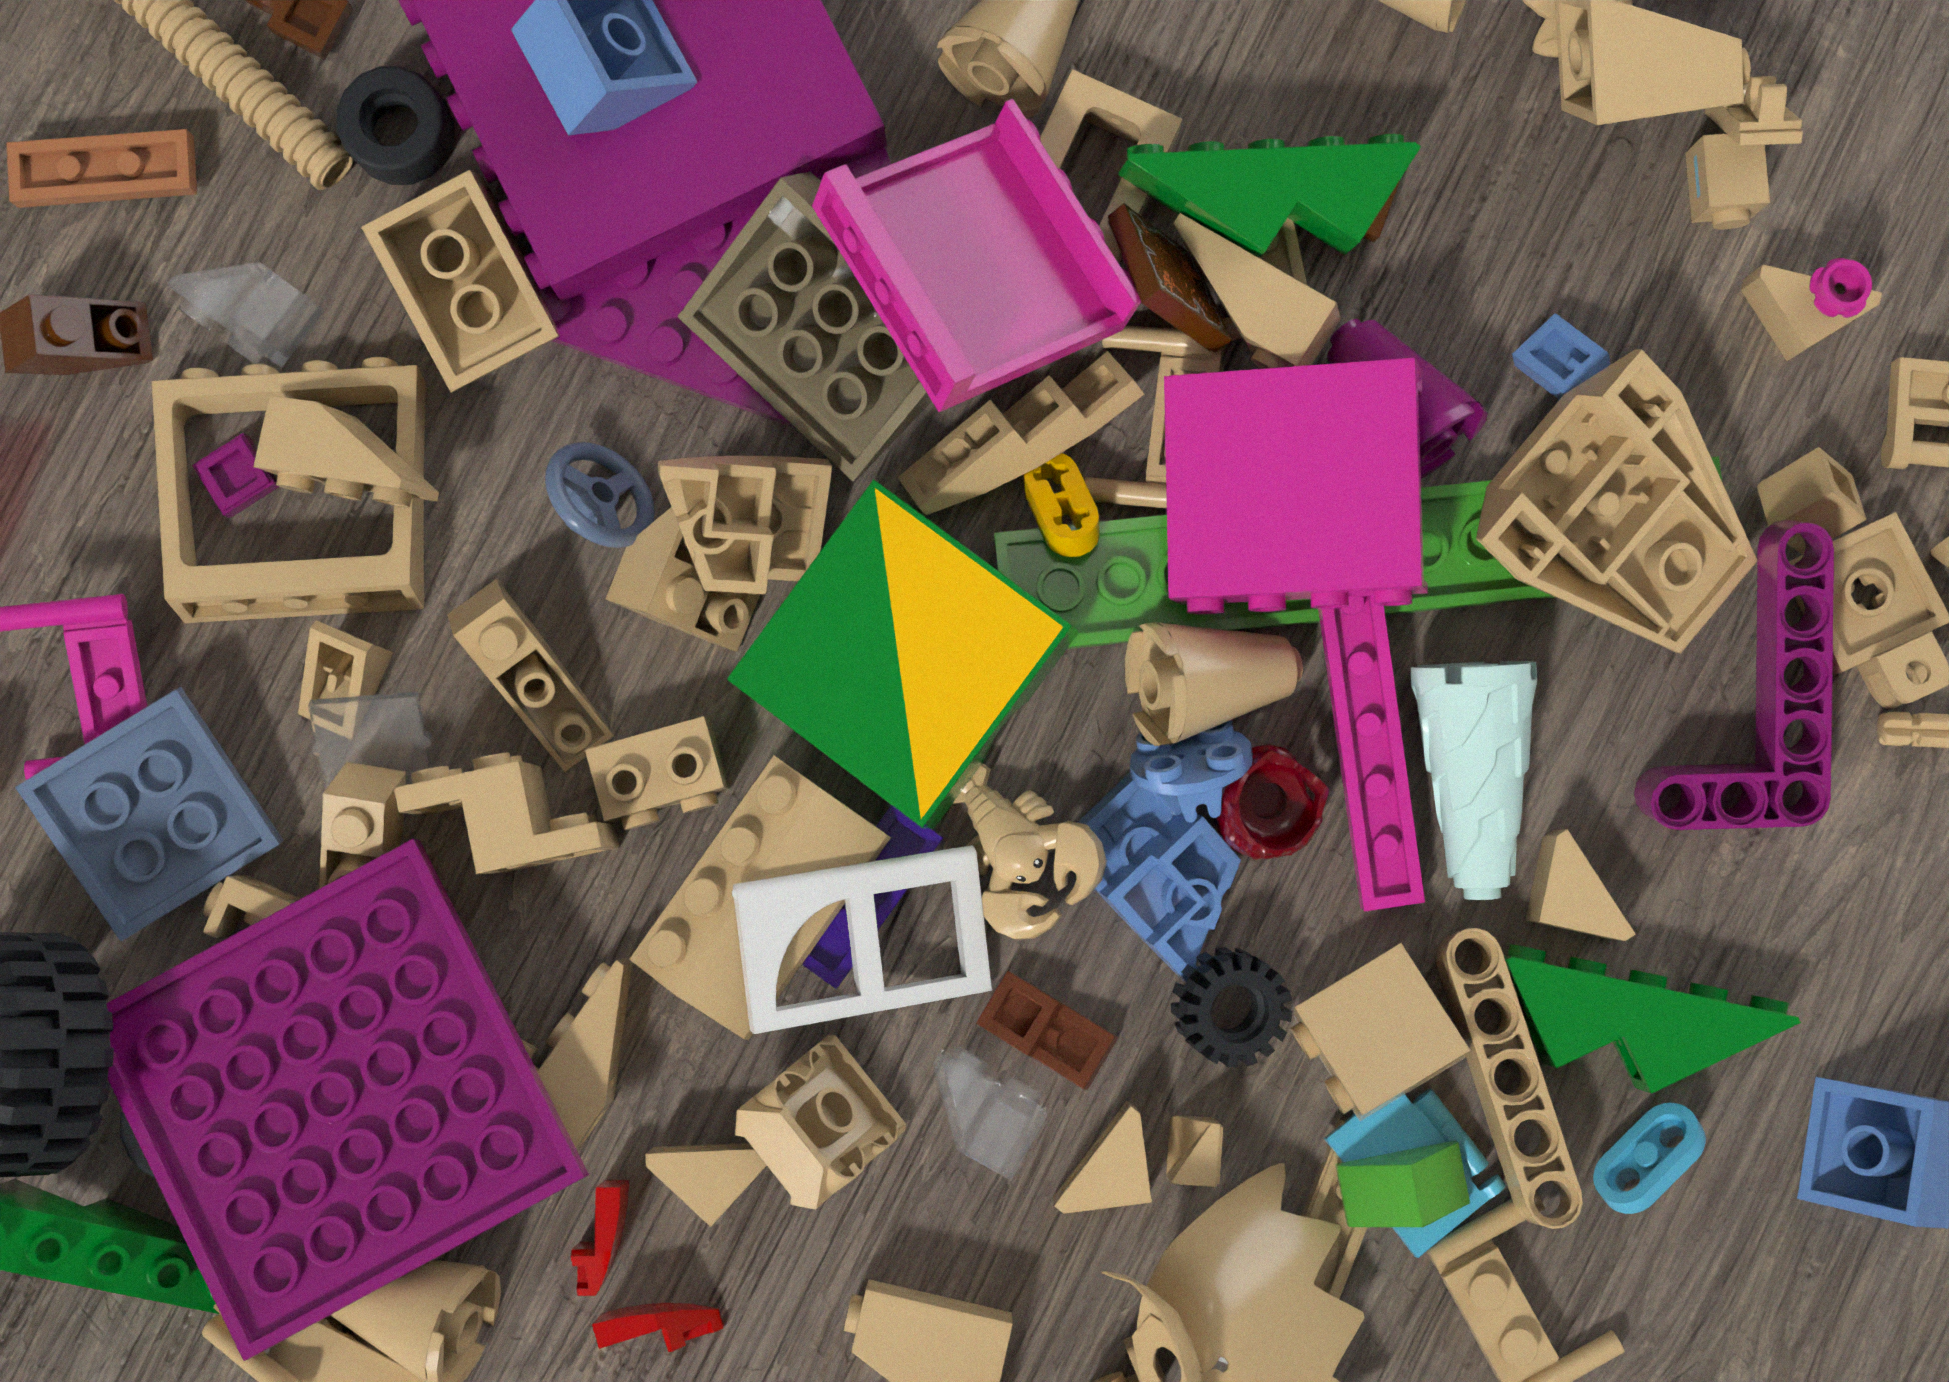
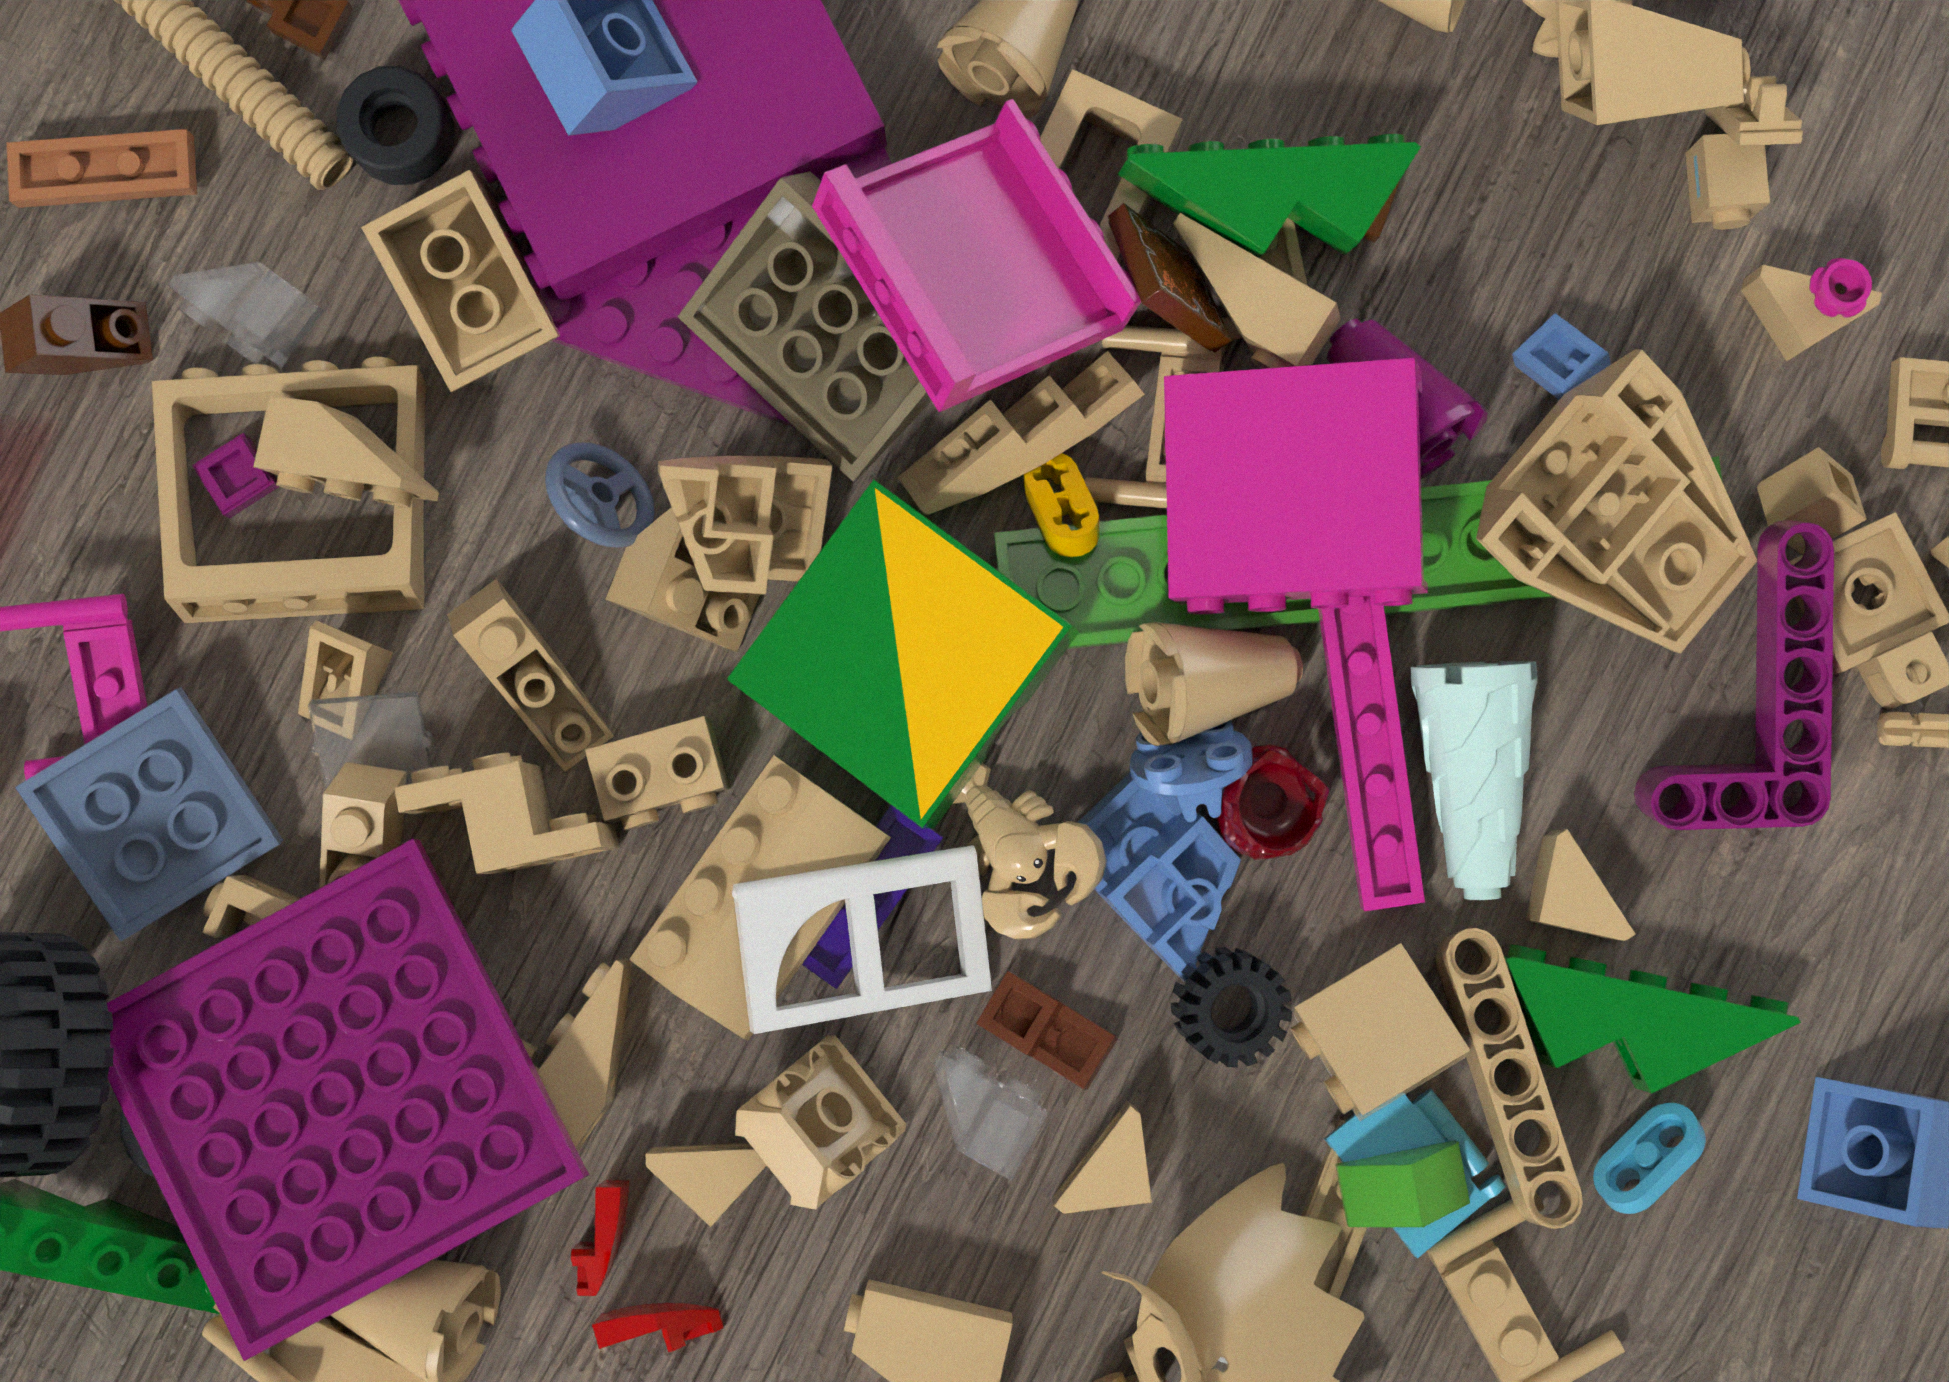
(1194, 1151): tan slope -> none

